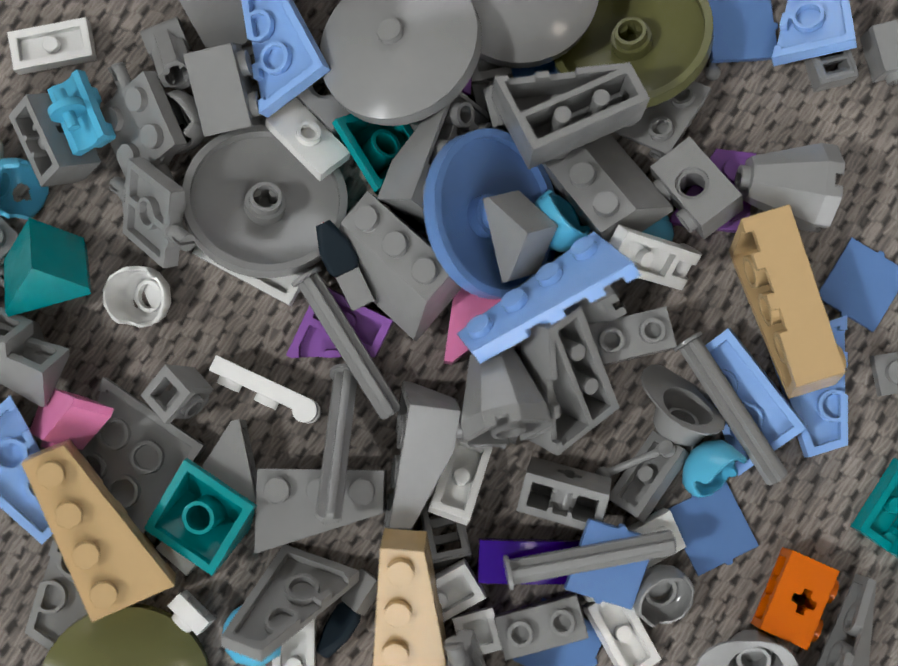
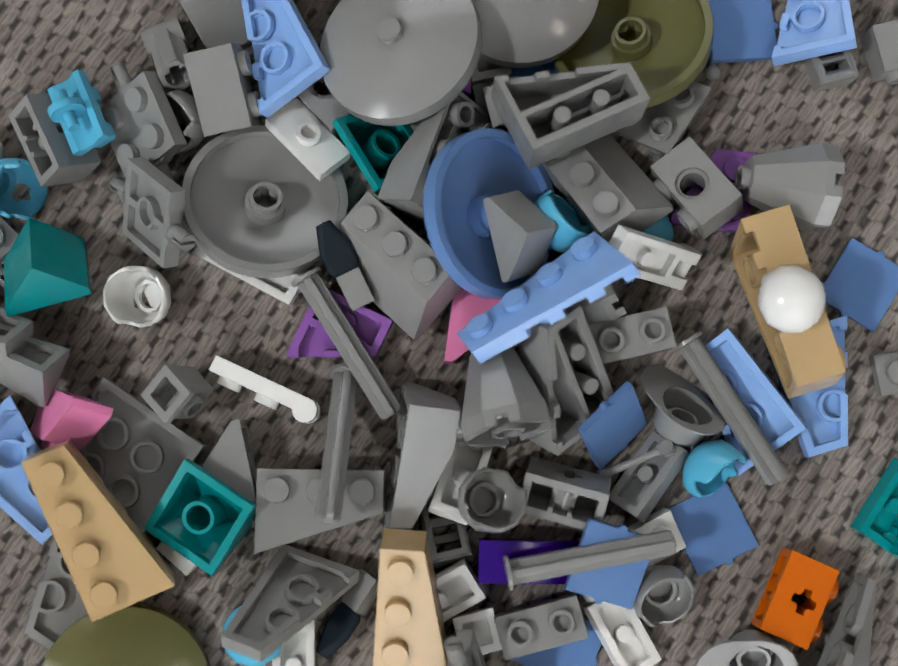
(51, 46): white plate -> none
(190, 613): white plate -> none
(491, 500): none -> light grey hair
(613, 425): none -> medium blue piece
(791, 298): none -> white hair

